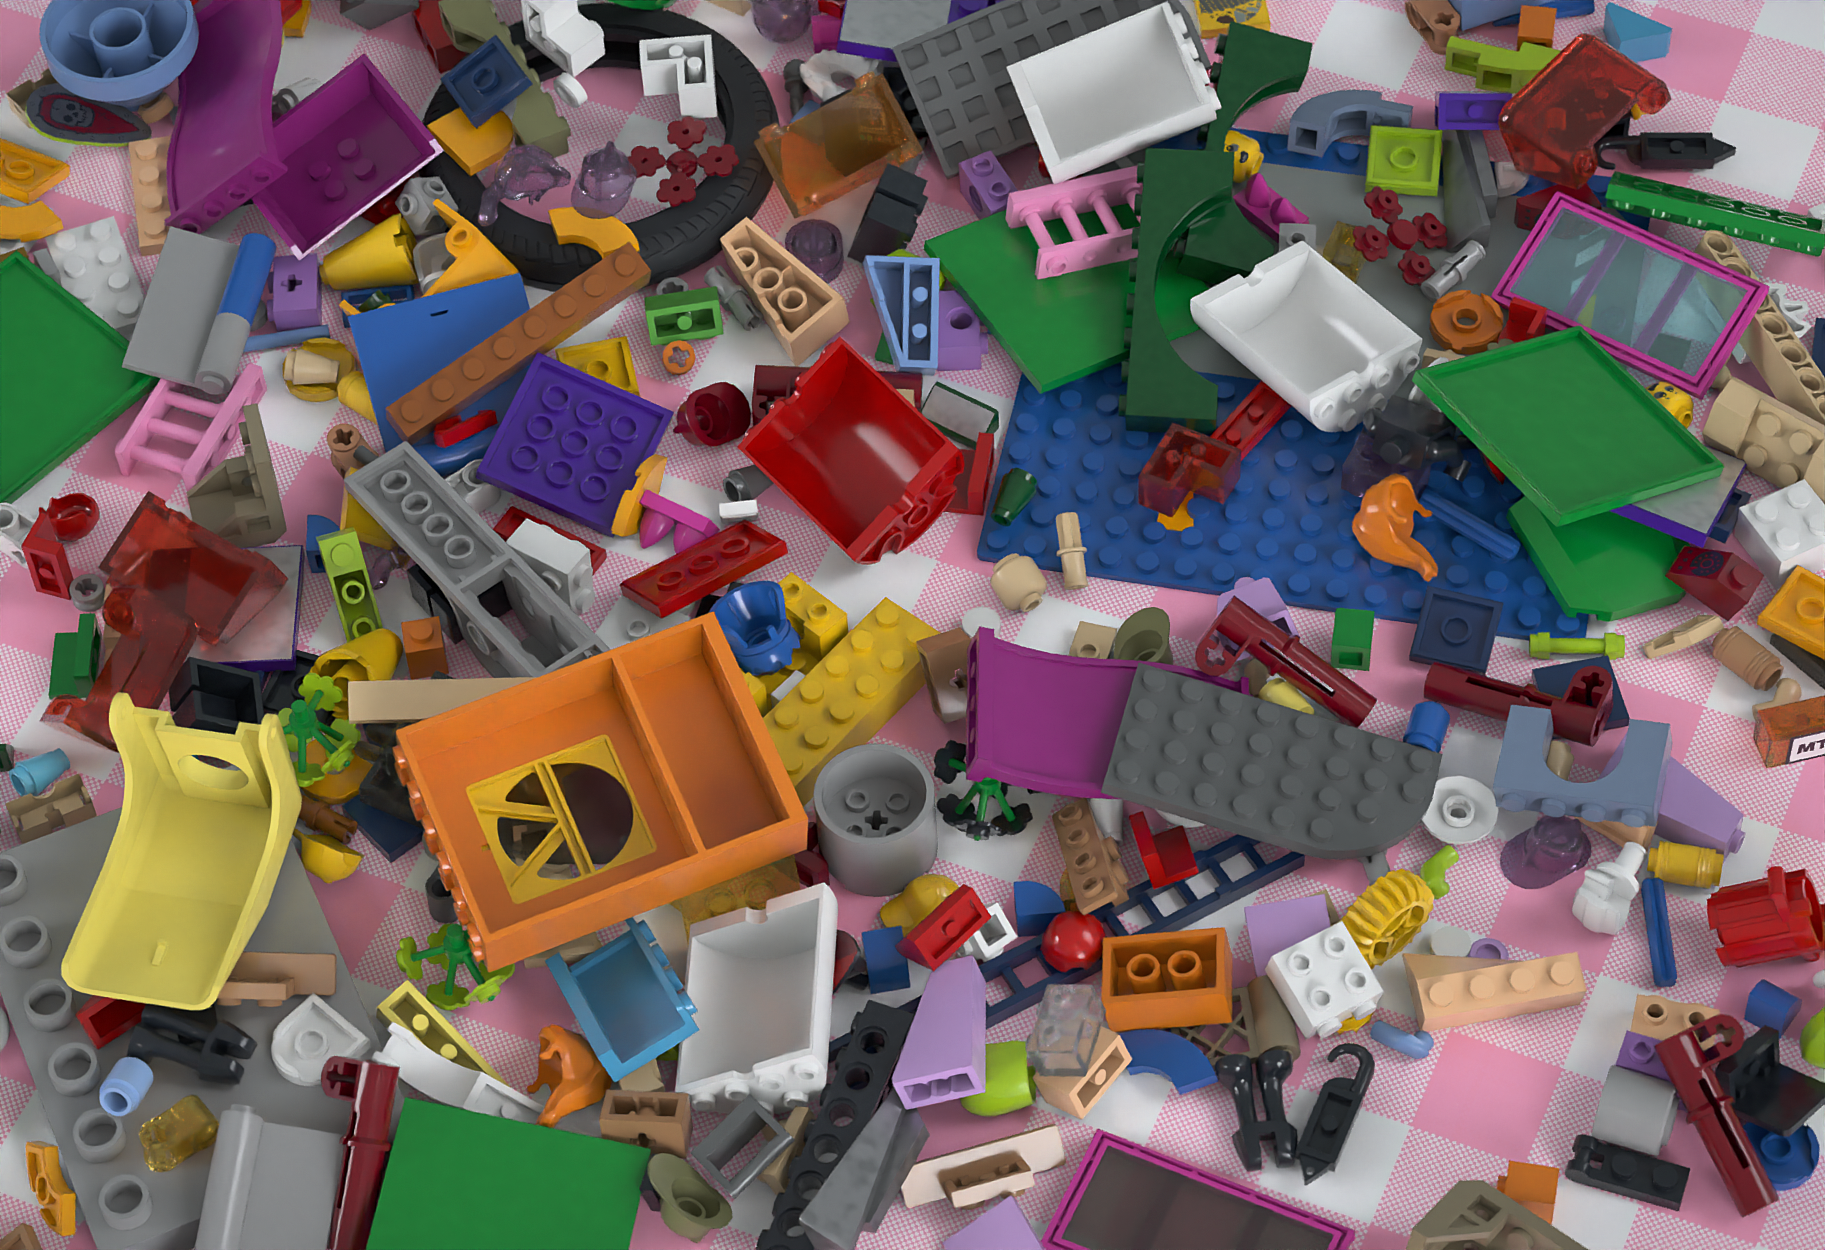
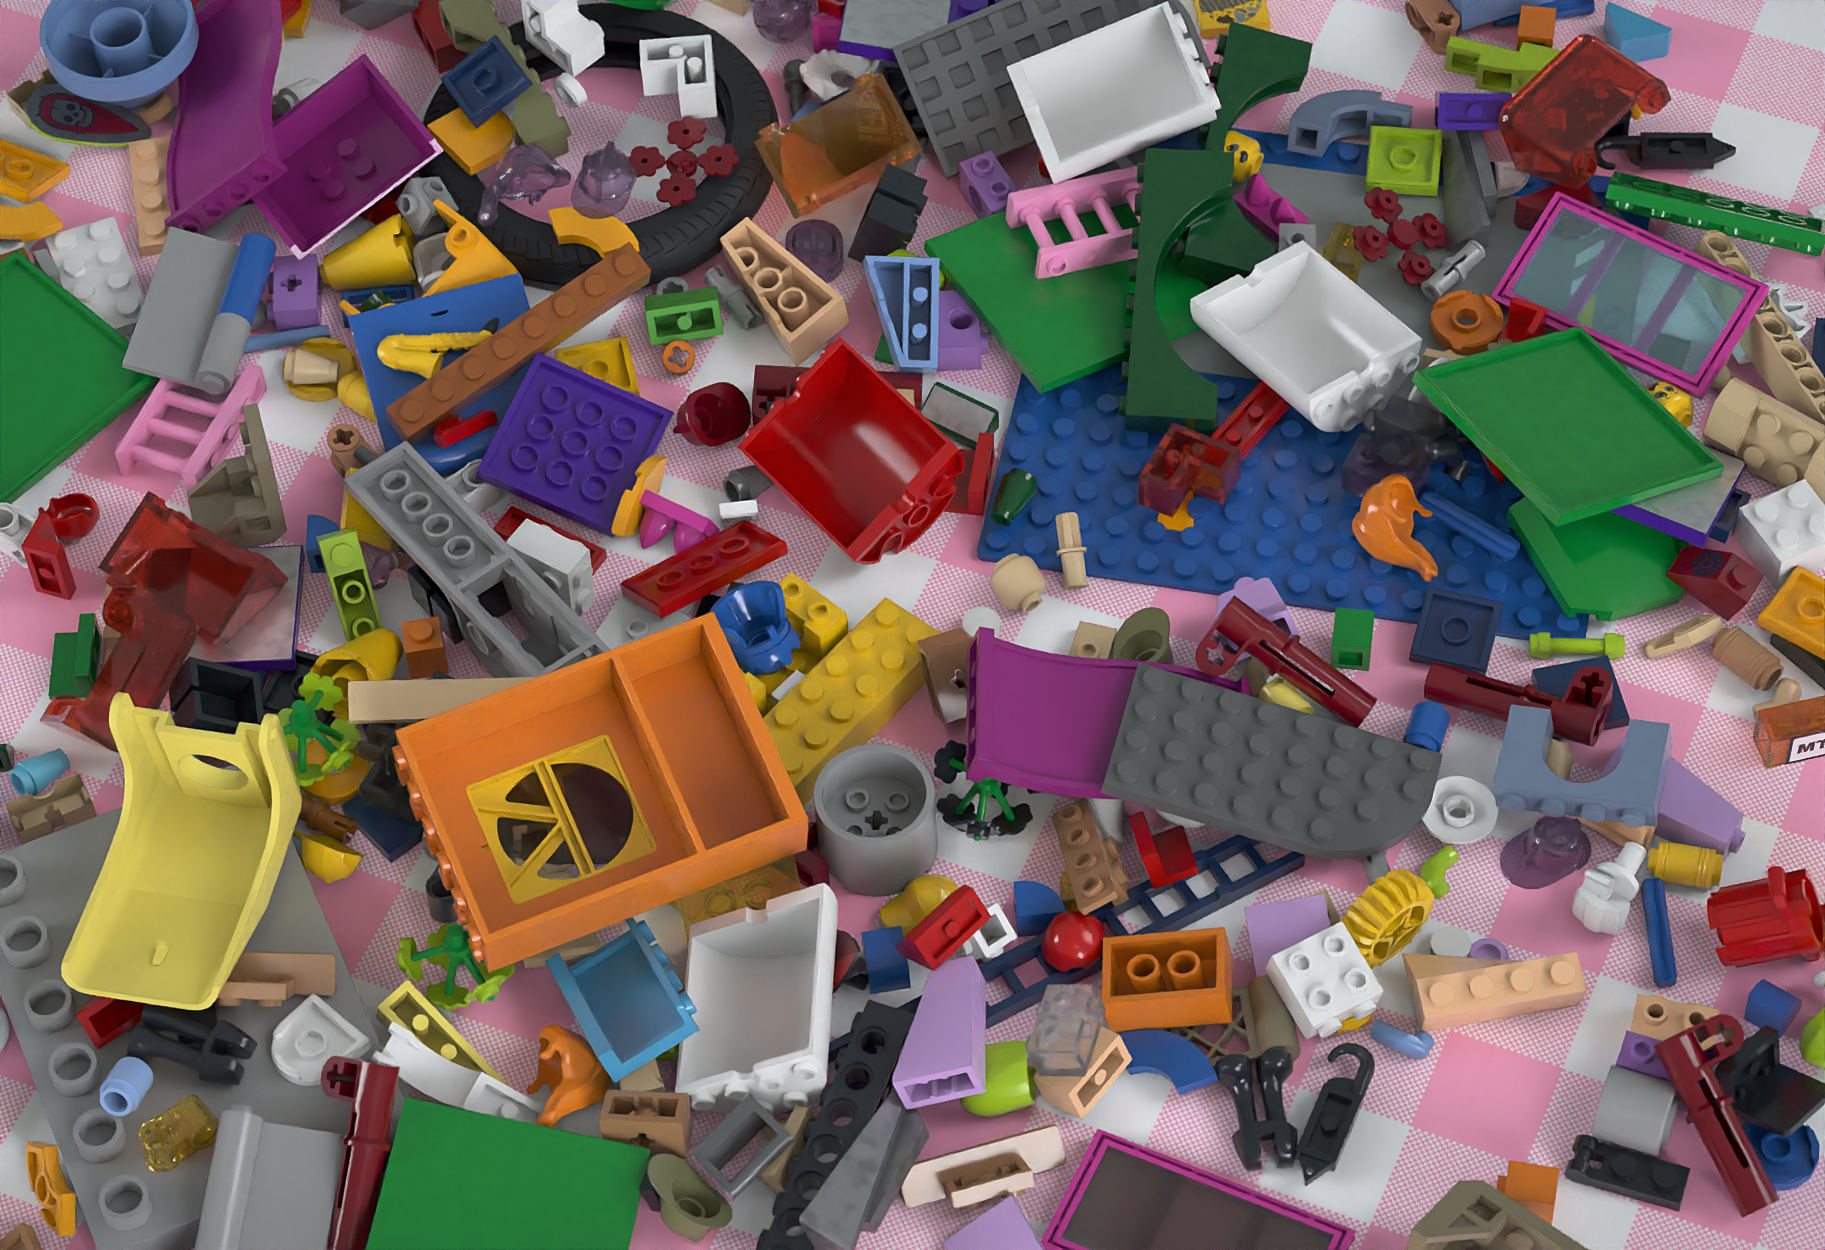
(83, 583): light grey bush -> none
(414, 351): none -> yellow piece

